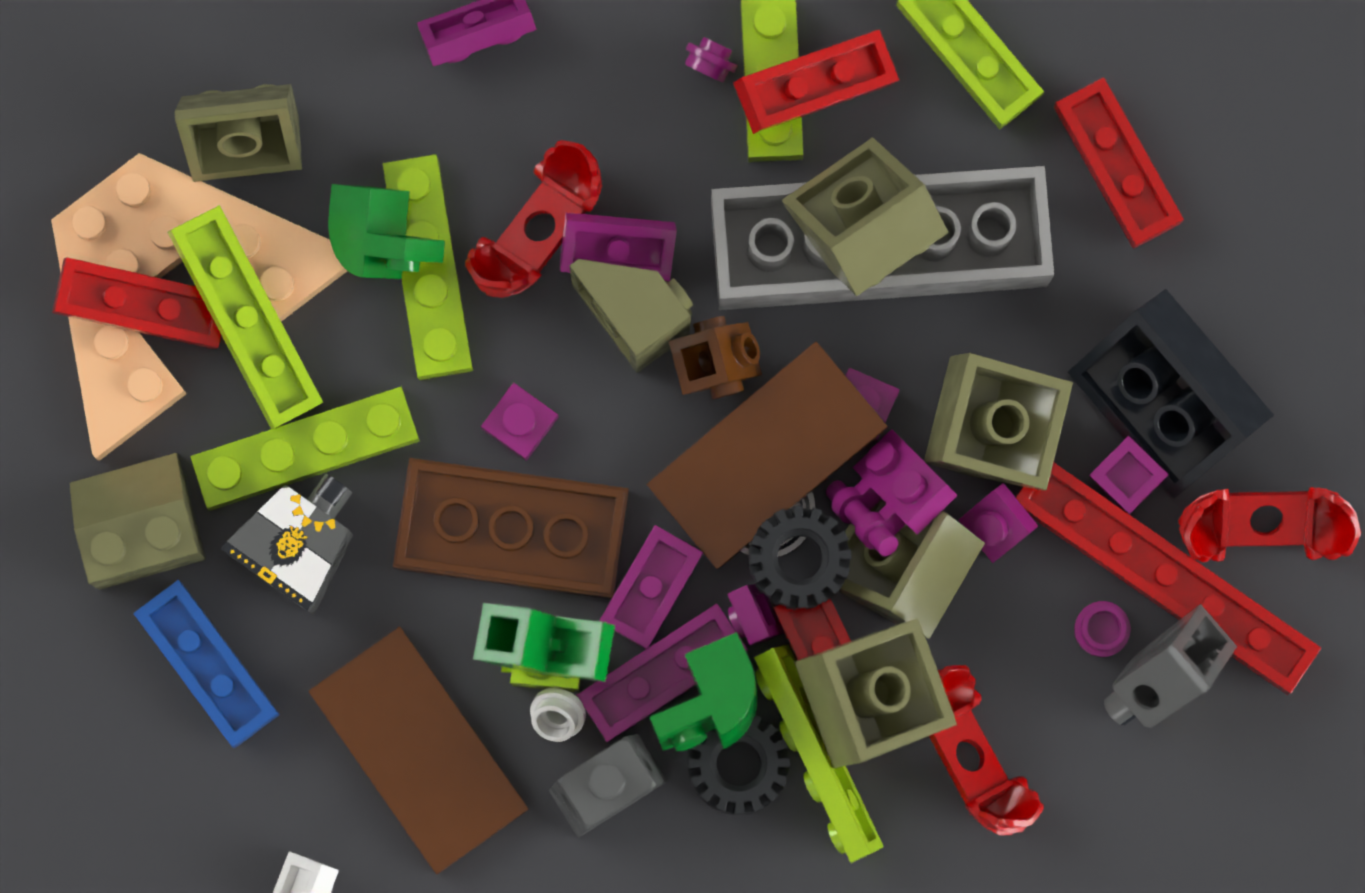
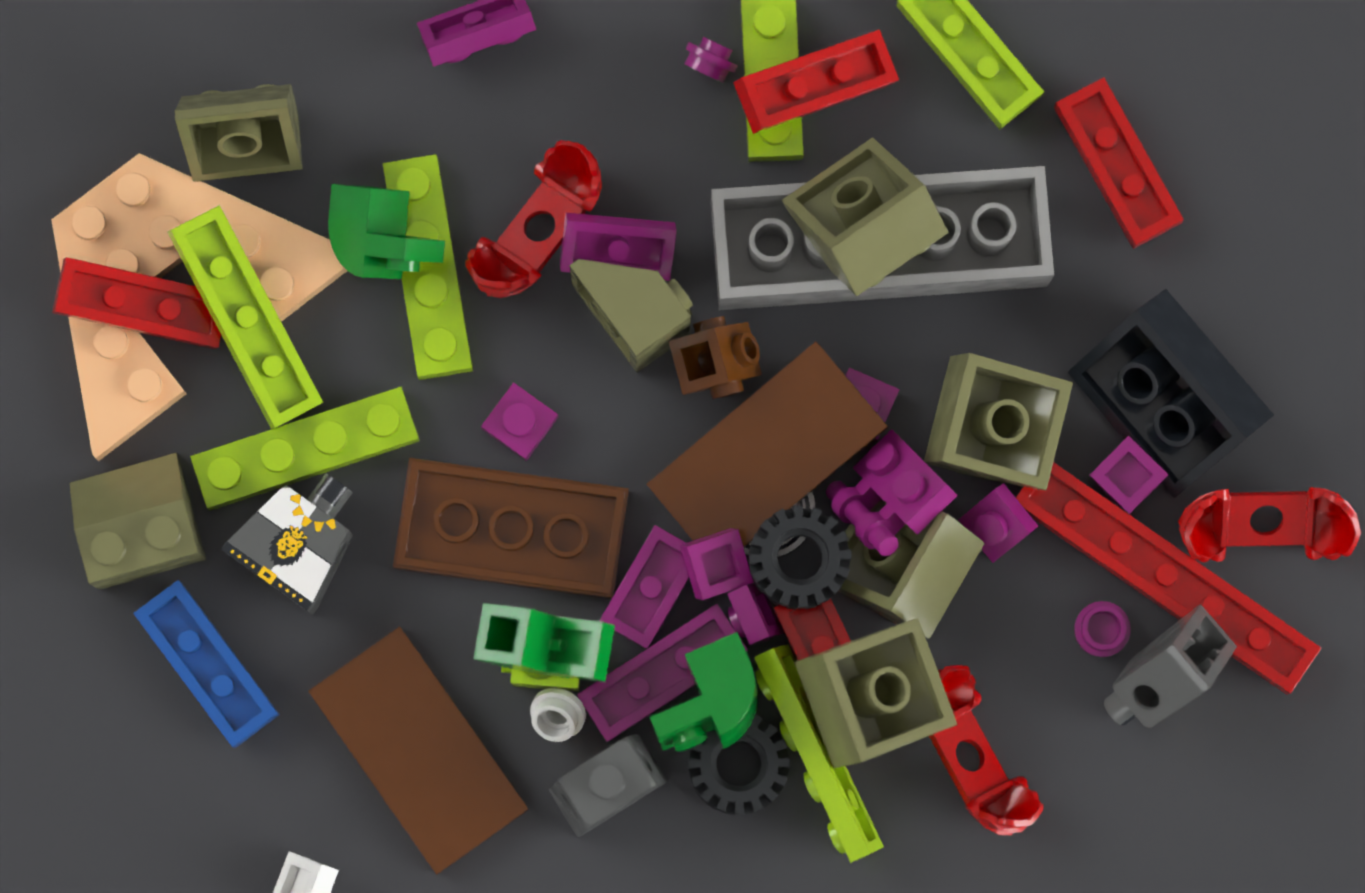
(716, 563): none -> magenta plate

